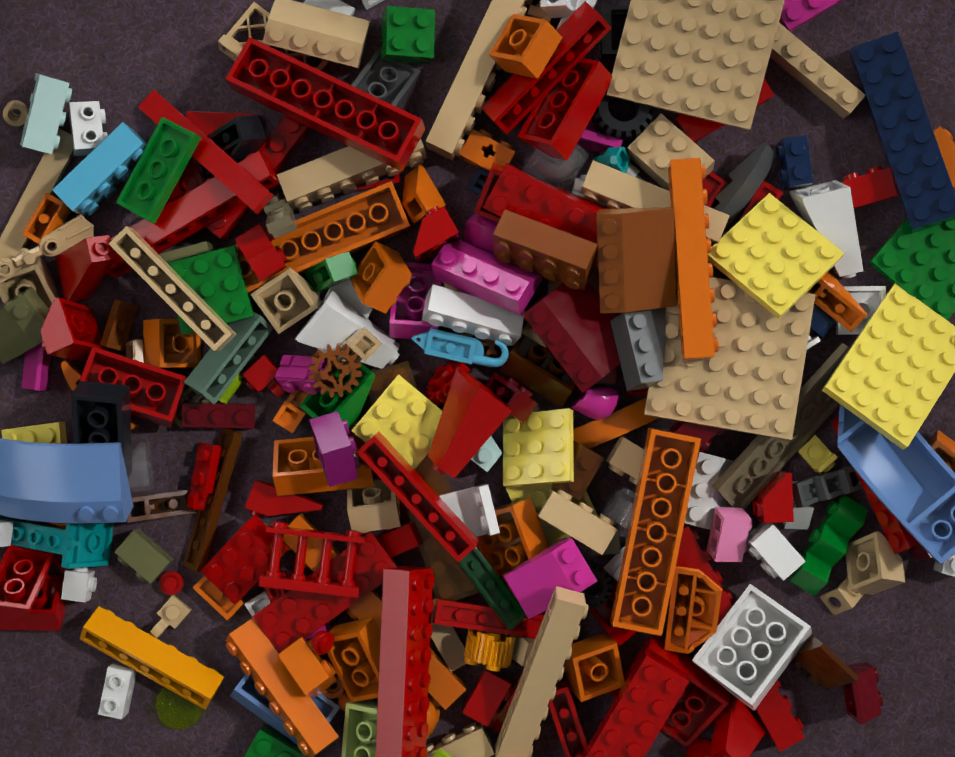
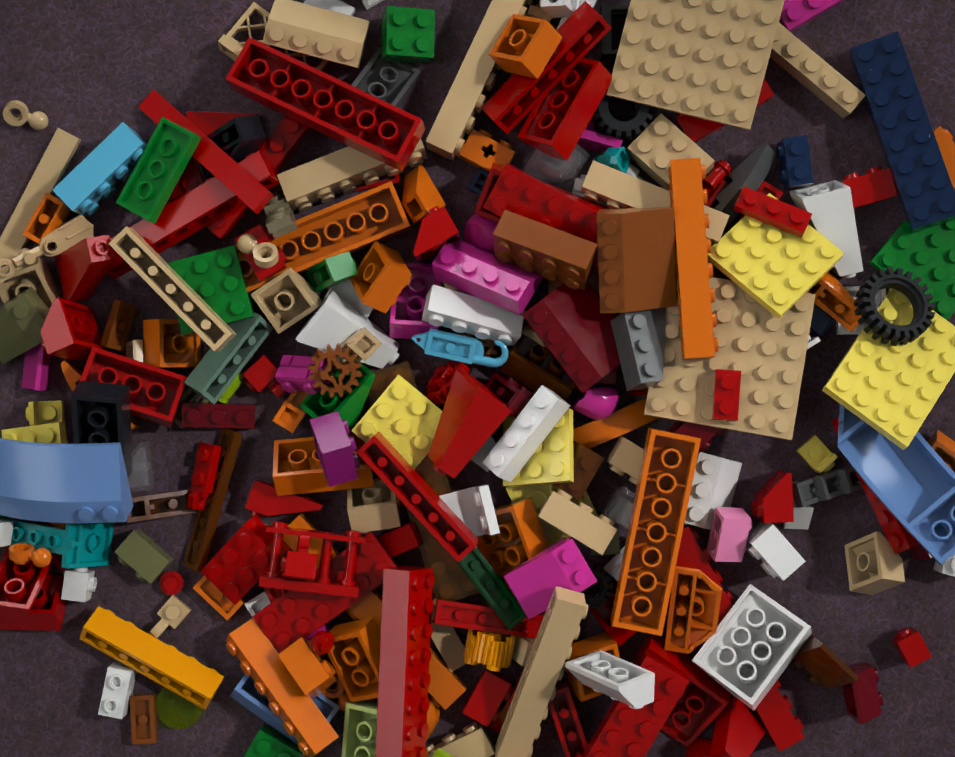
(24, 552): none -> orange plate
(45, 114): light aqua wedge -> none
(45, 412): none -> light yellow bracket
(86, 126): white brick -> none
(143, 718): none -> dark orange plate
(188, 251): olive tile -> none
(248, 244): none -> tan plate
(300, 564): none -> red brick
(526, 434): none -> white brick
(614, 678): none -> white slope
(715, 176): none -> red pin
(726, 395): none -> red plate
(767, 454): dark tan plate -> none
(772, 211): none -> red plate
(828, 543): green brick -> none
(844, 595): tan bracket -> none
(889, 332): none -> black tyre
(911, 646): none -> red brick

